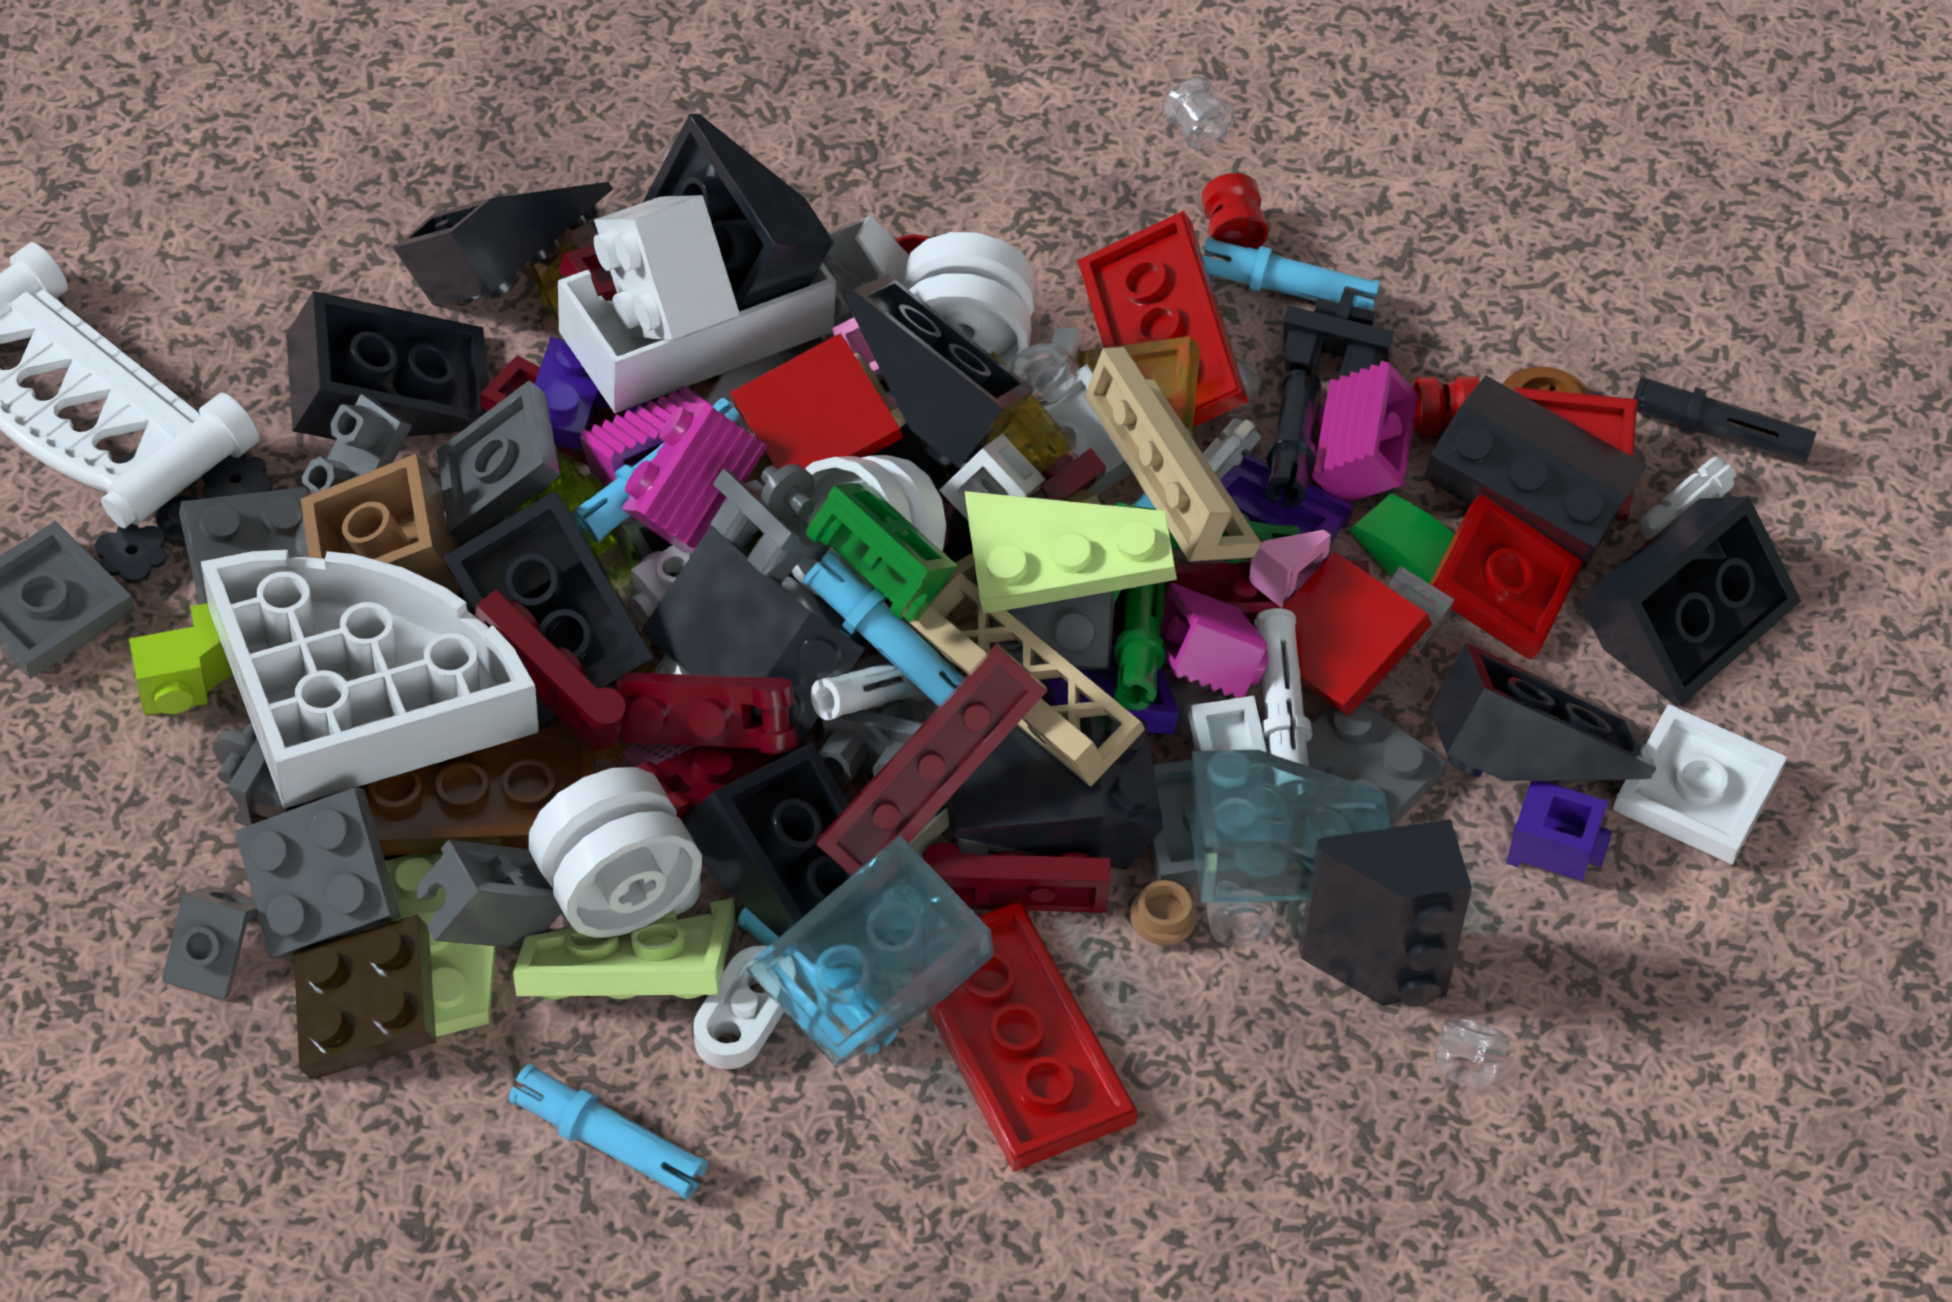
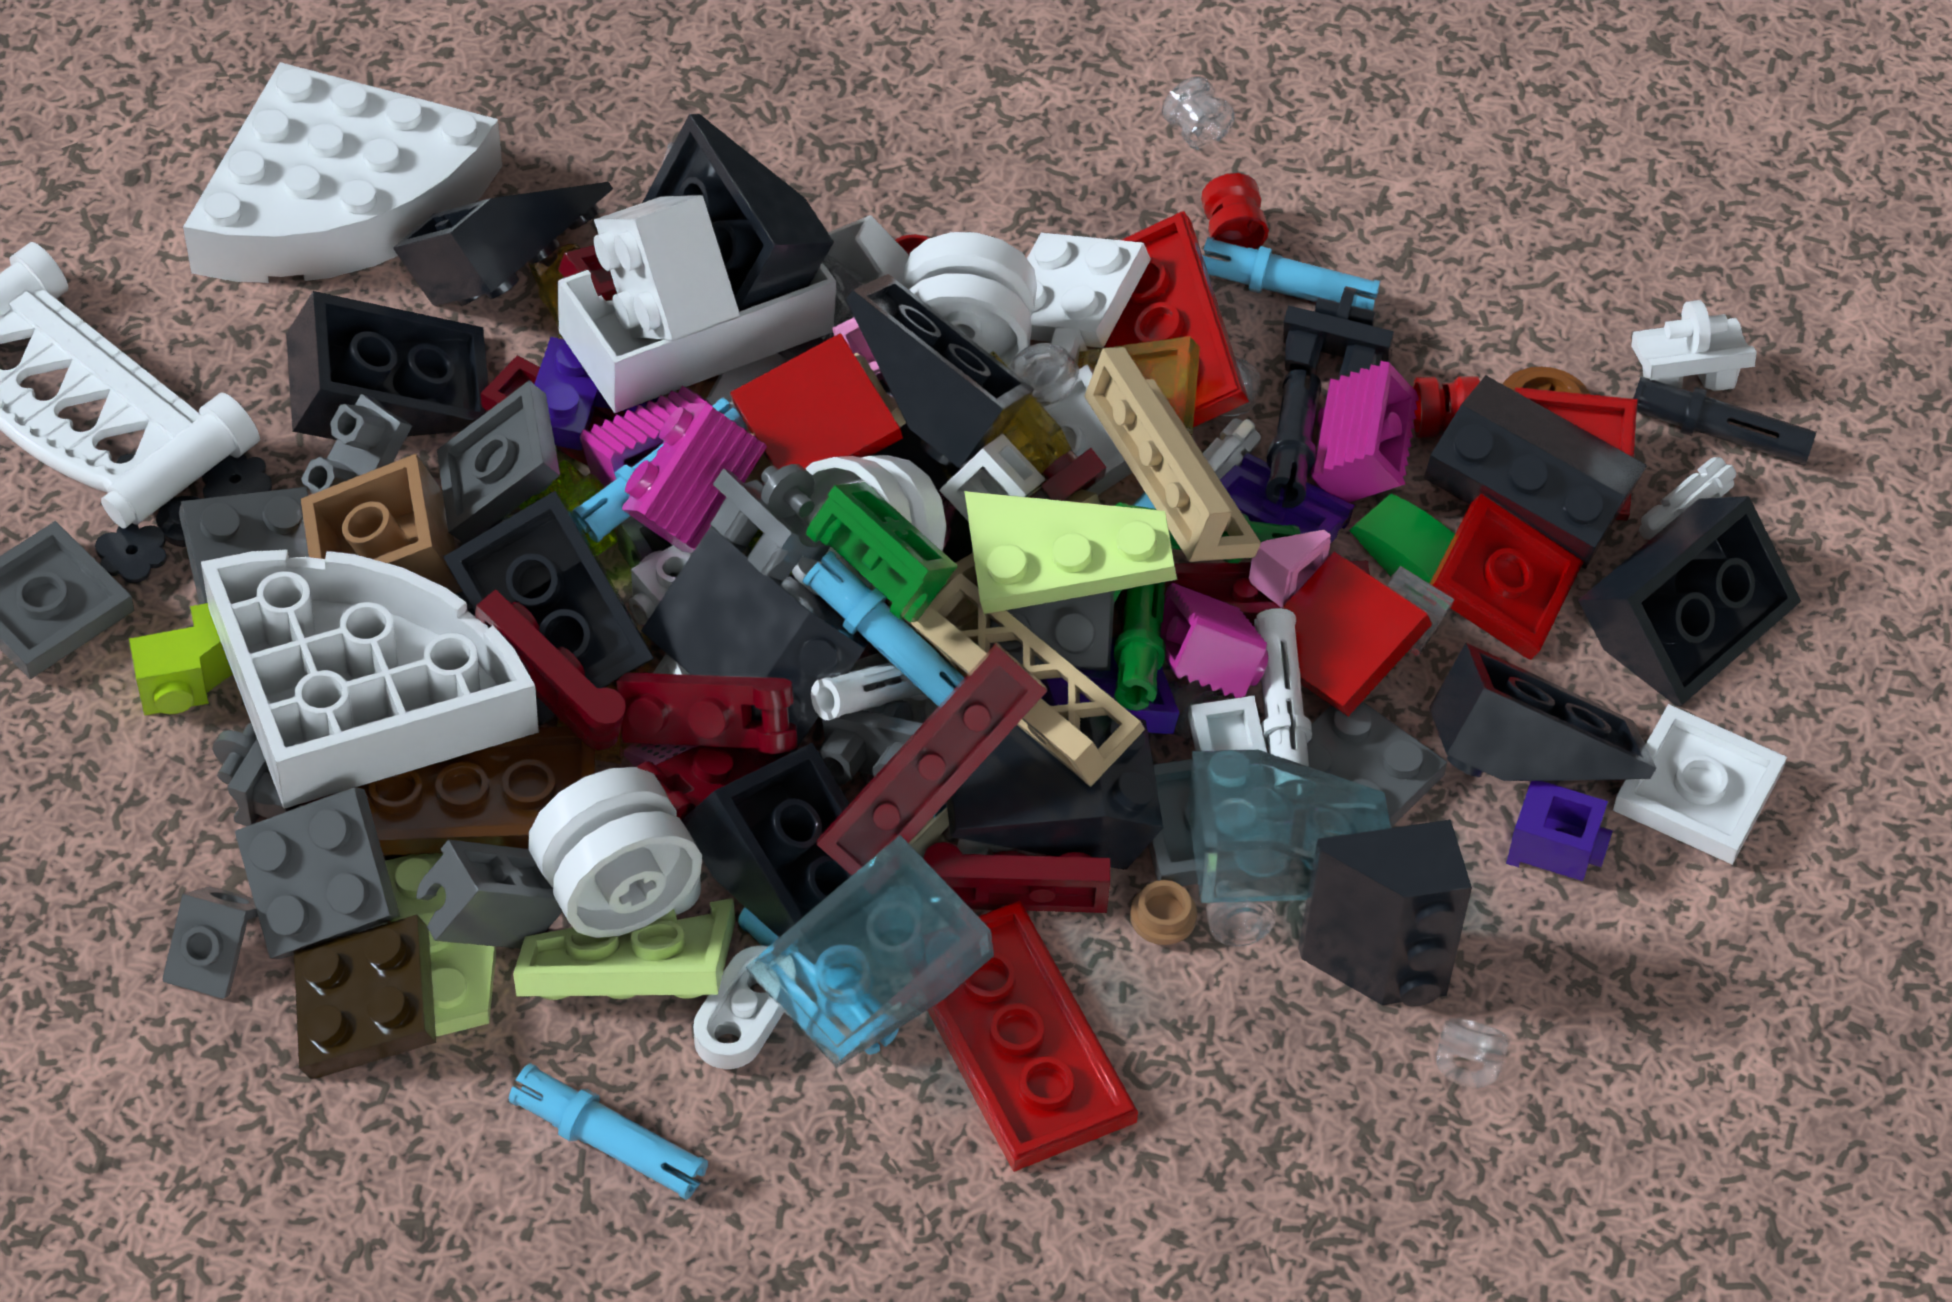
(334, 178): none -> white brick
(1083, 284): none -> white plate
(1695, 346): none -> white hips

